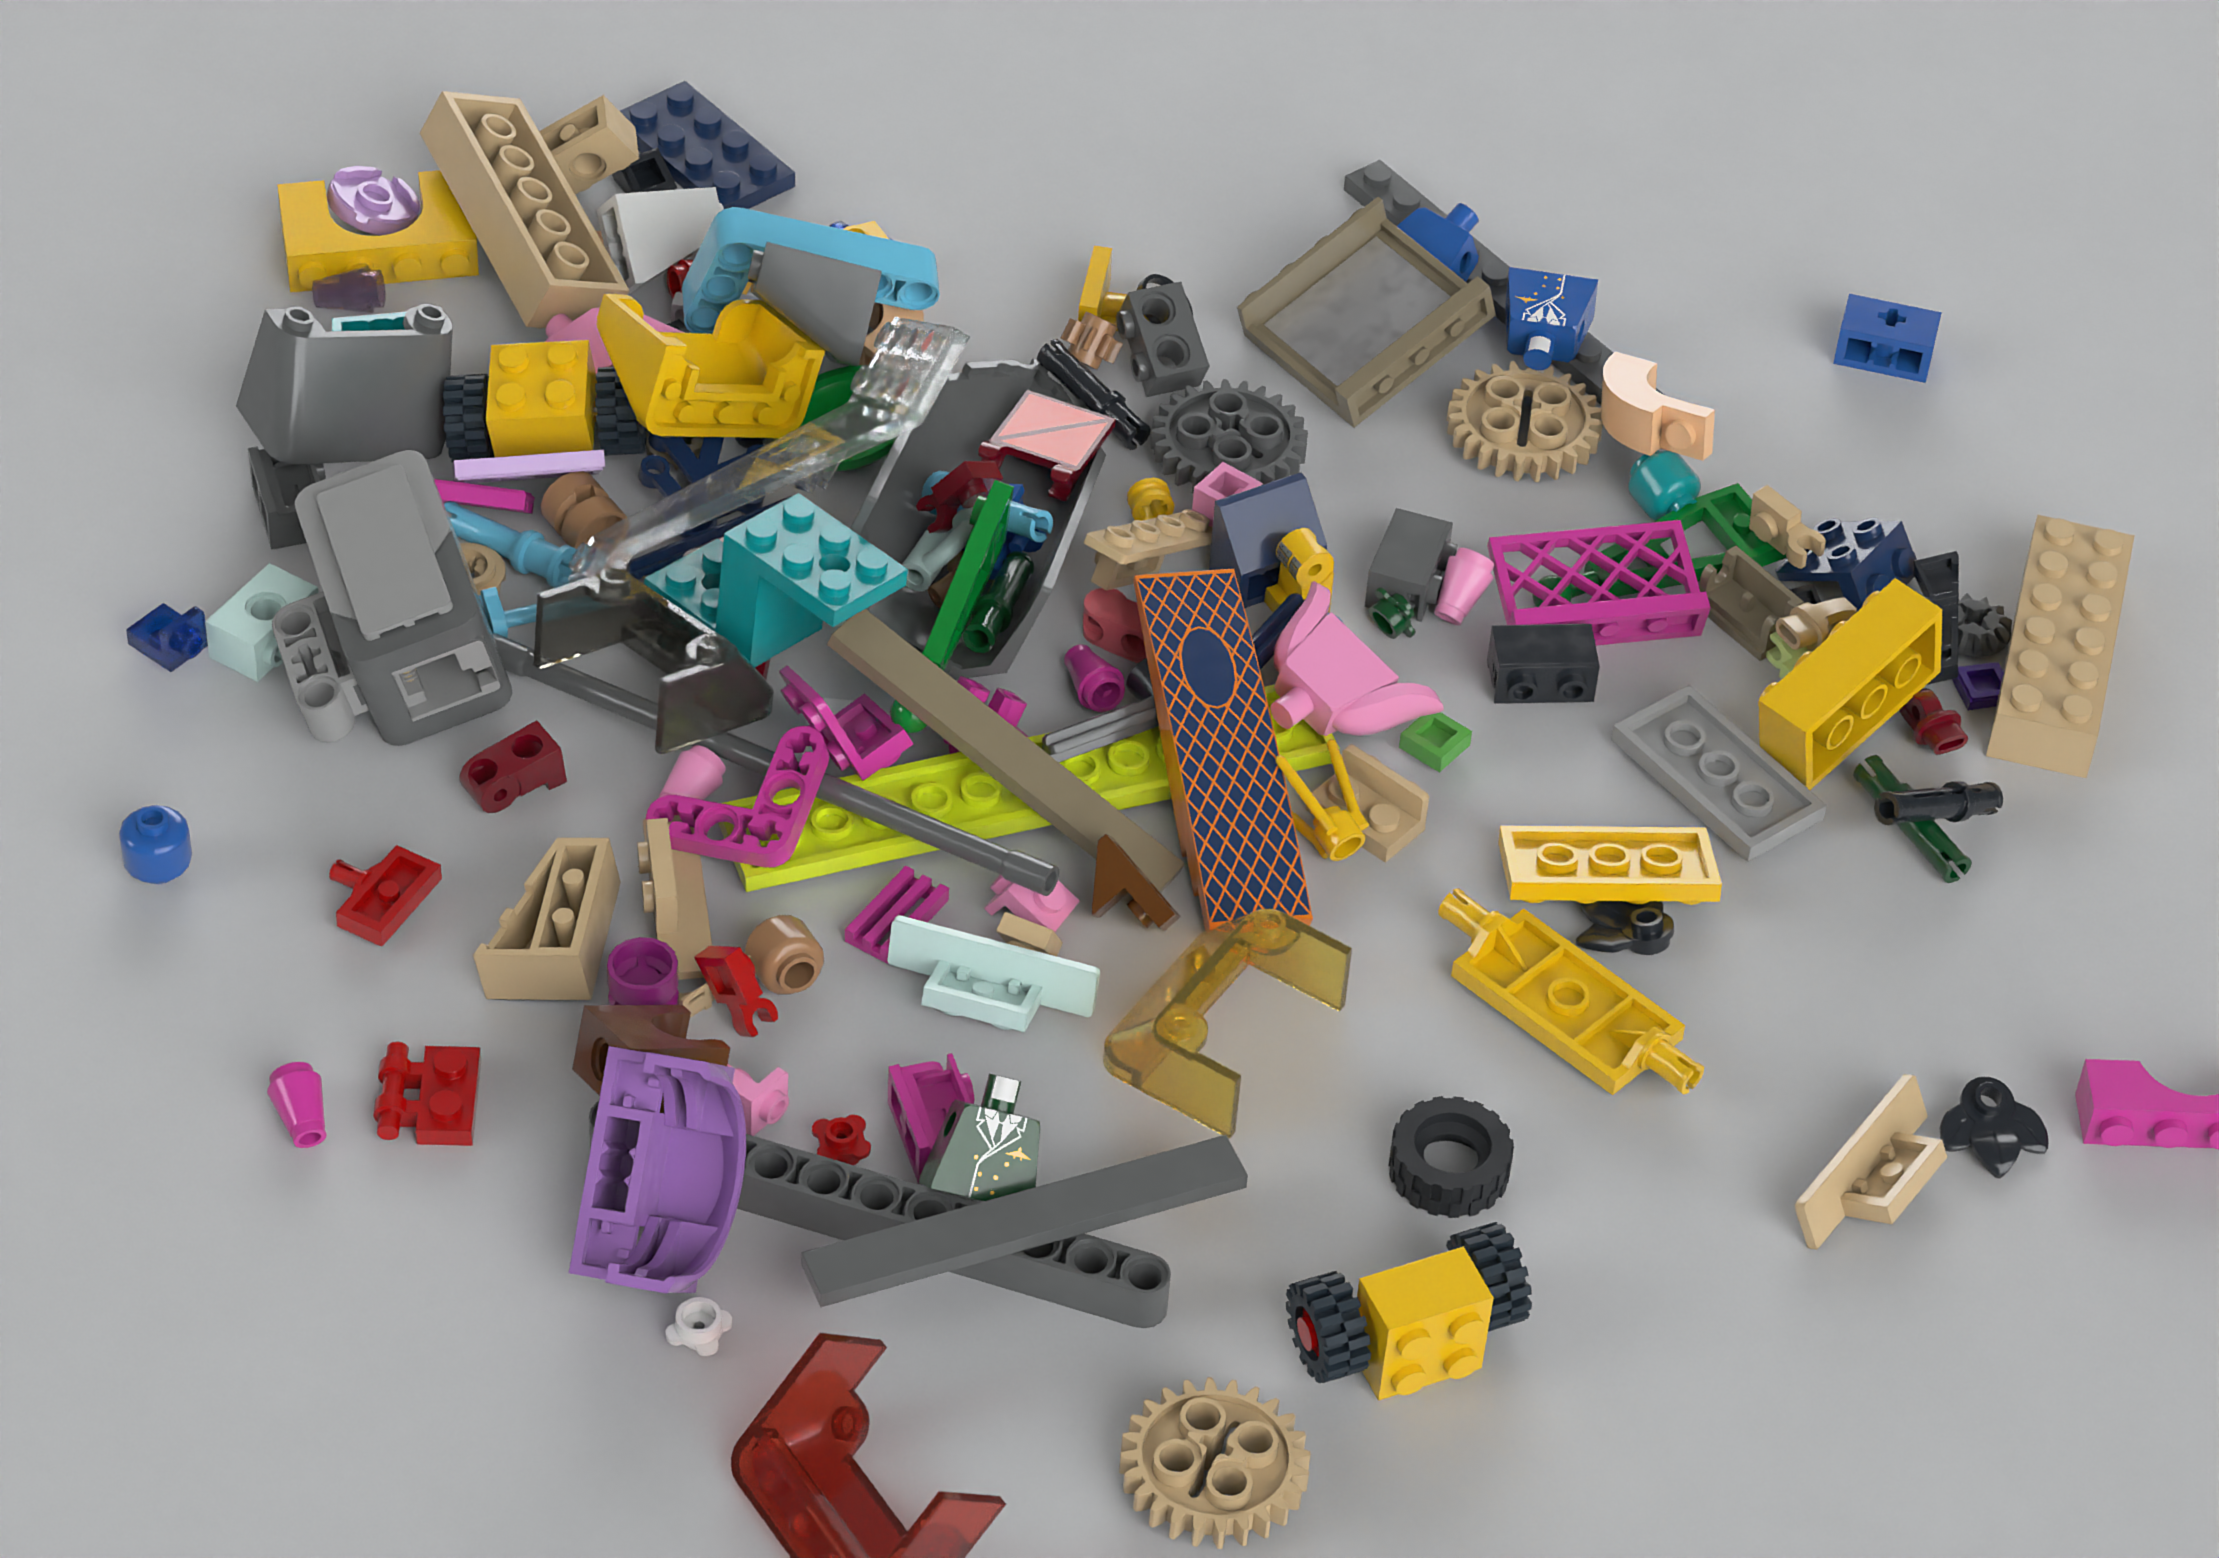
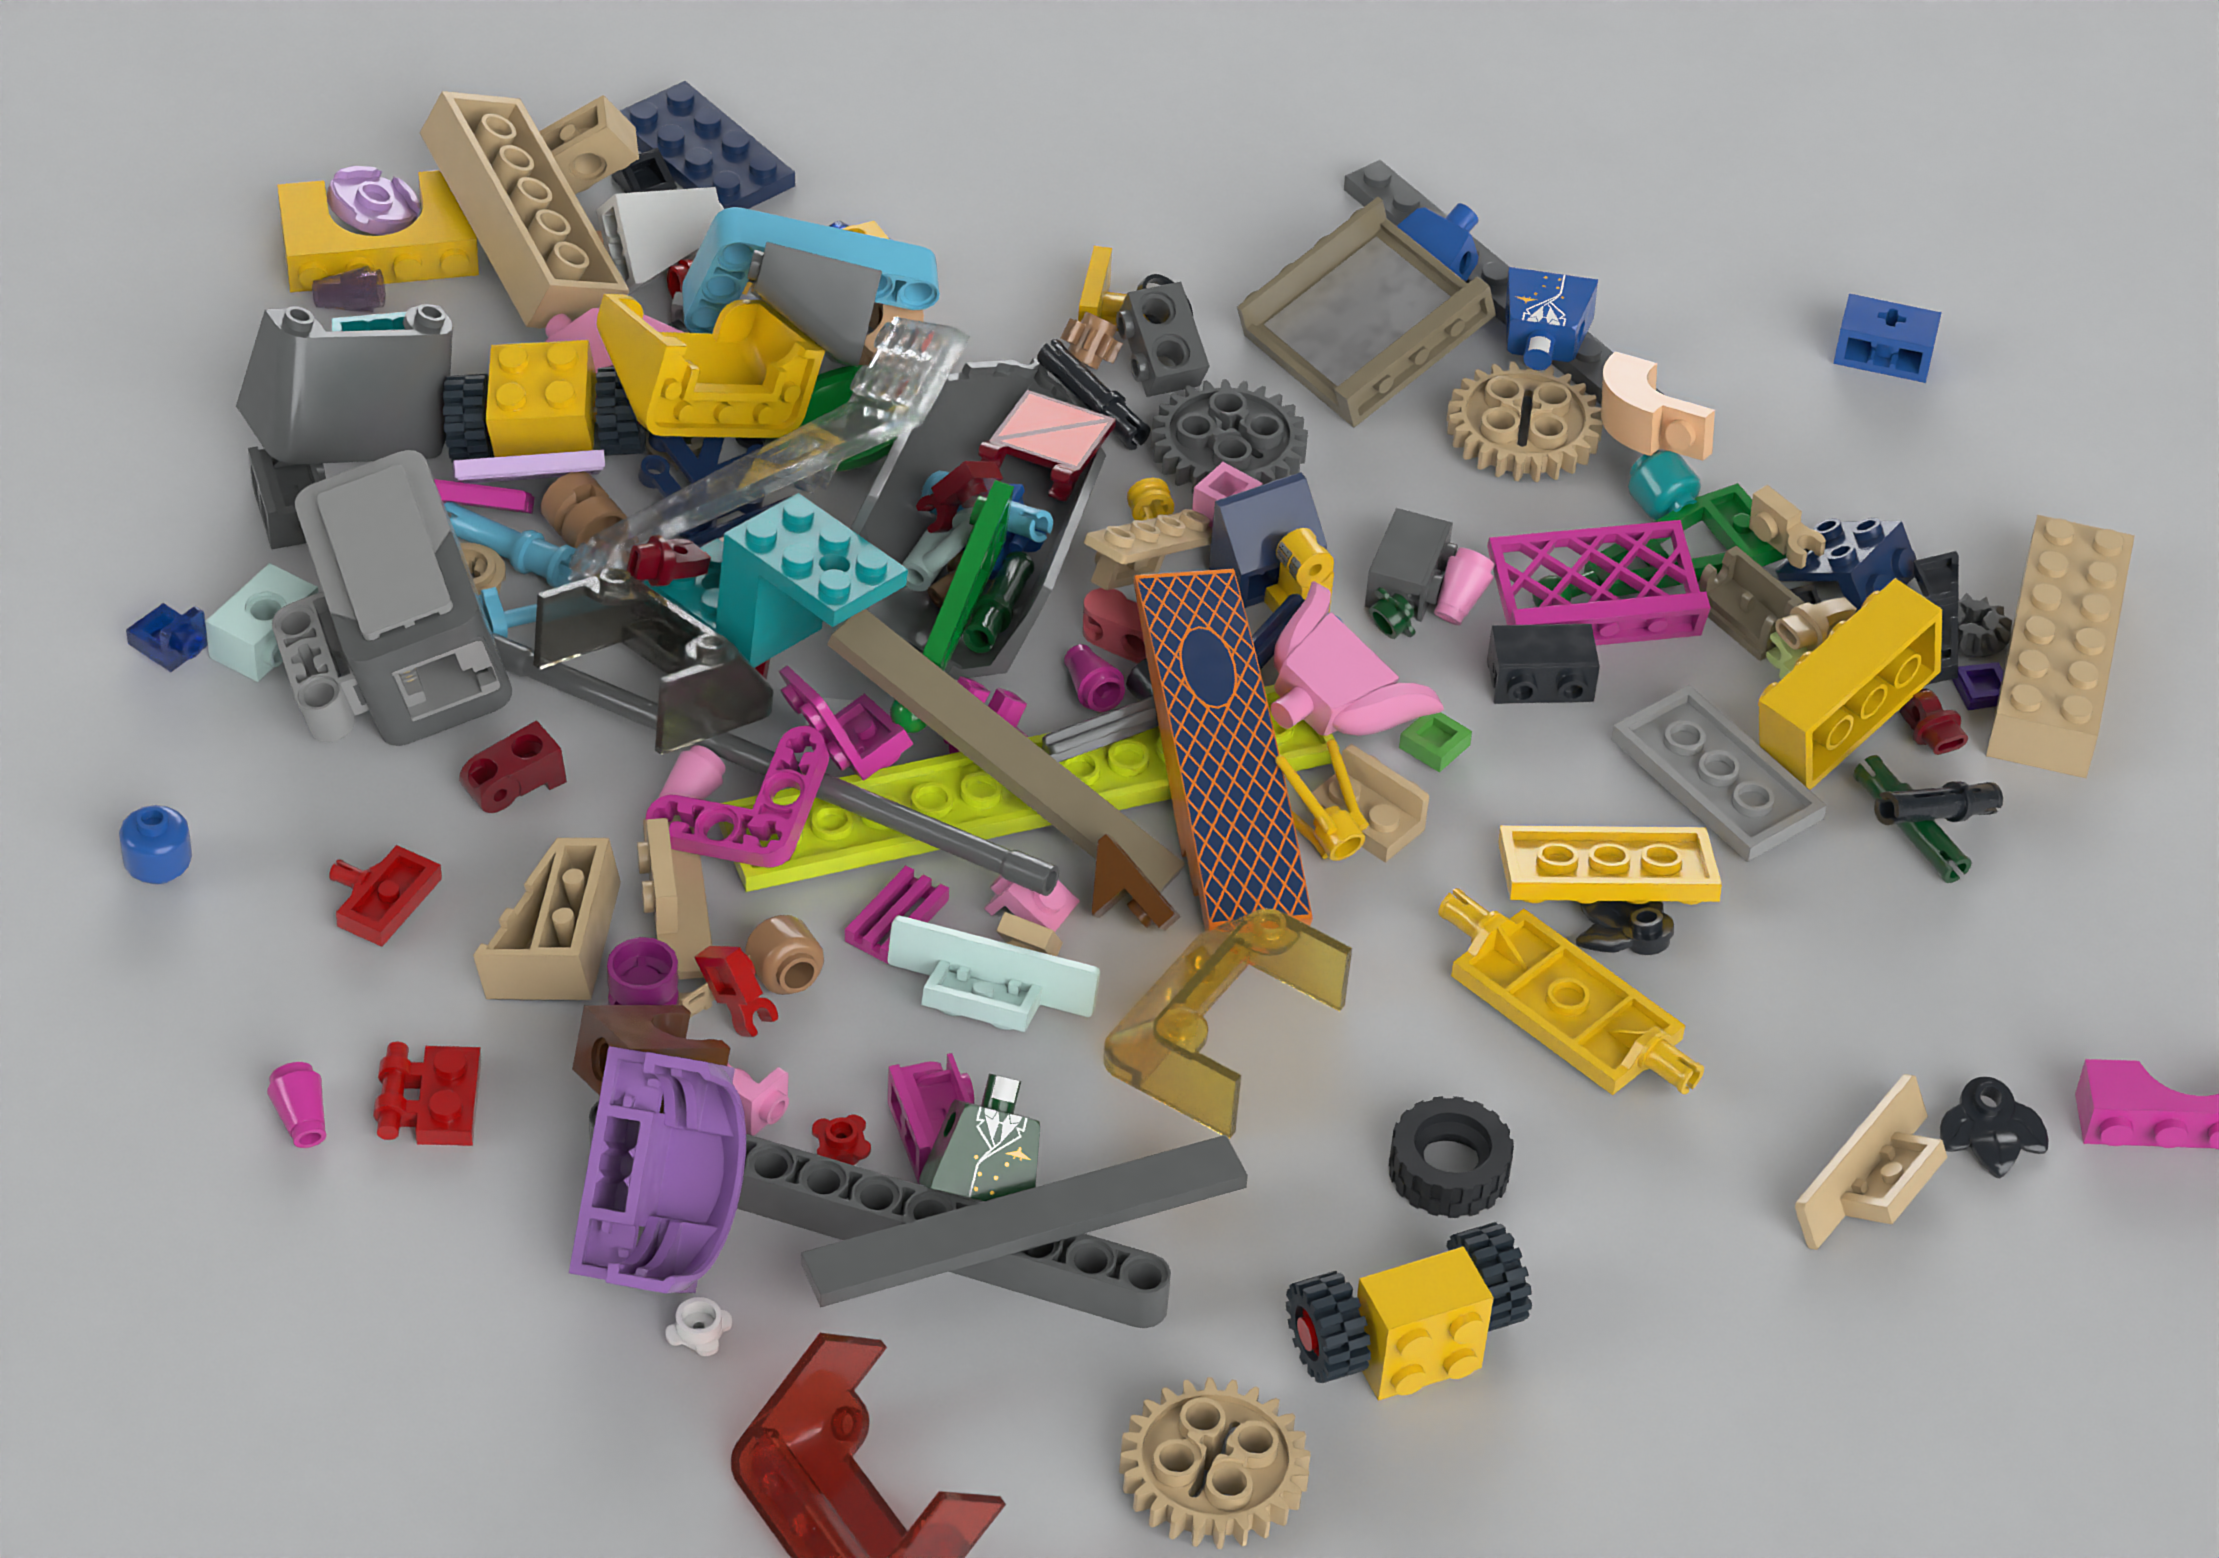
(667, 560): none -> dark red piece

